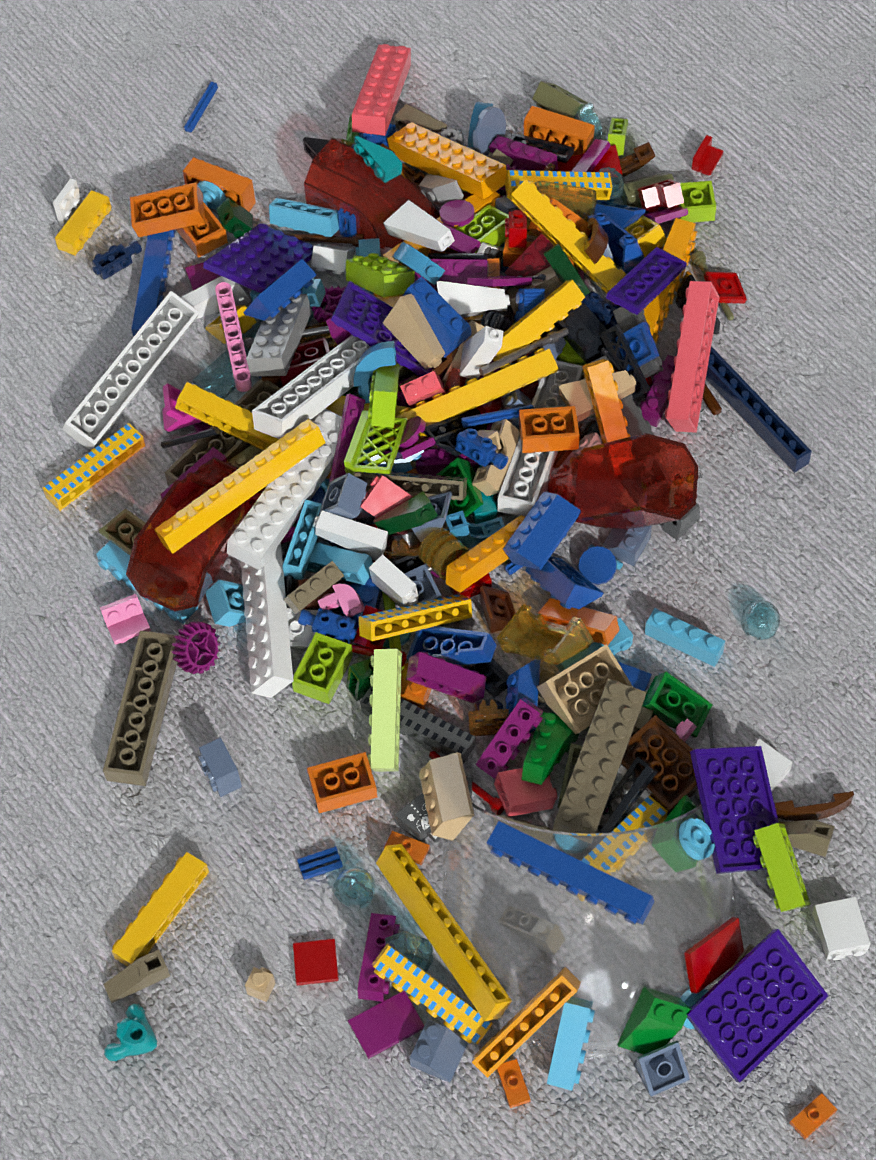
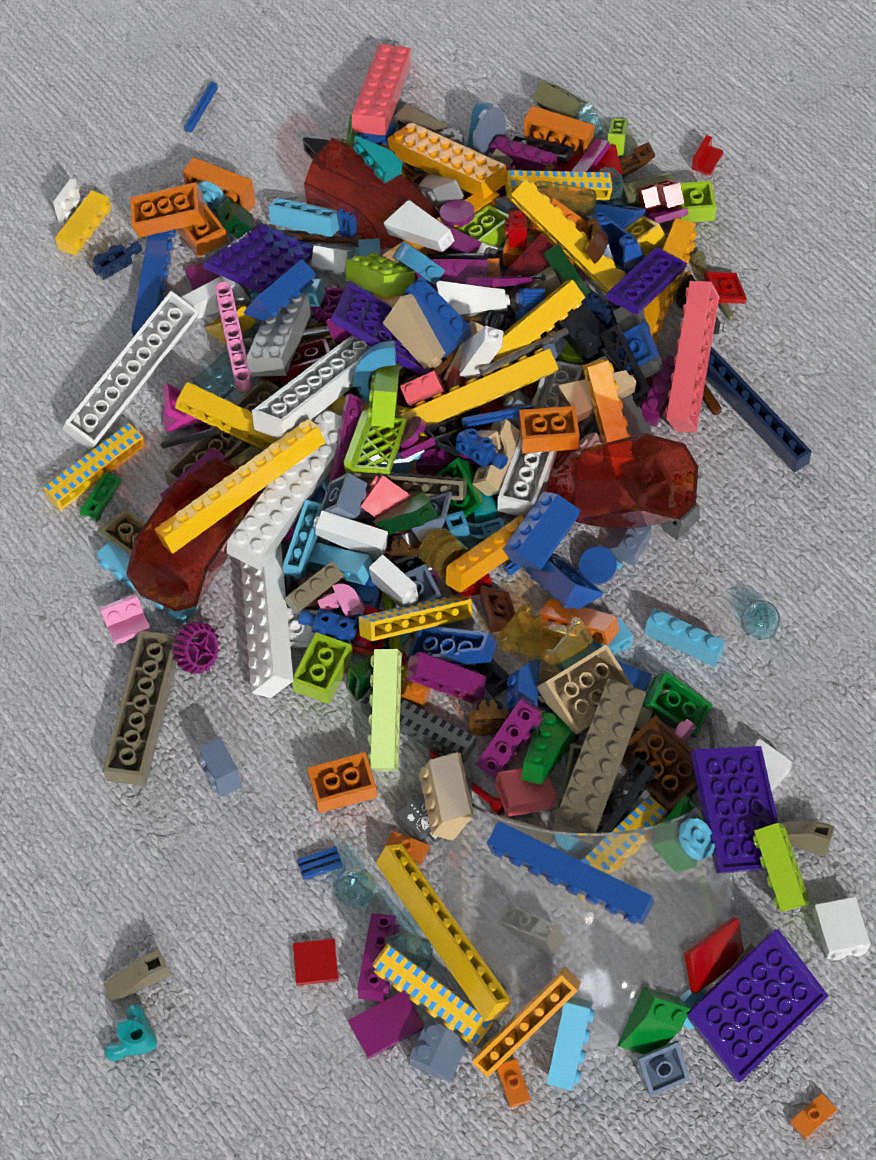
(100, 496): none -> green plate
(160, 910): yellow brick -> none
(226, 603): medium azure slope -> none
(260, 983): tan brick -> none
(839, 801): reddish brown slope -> none

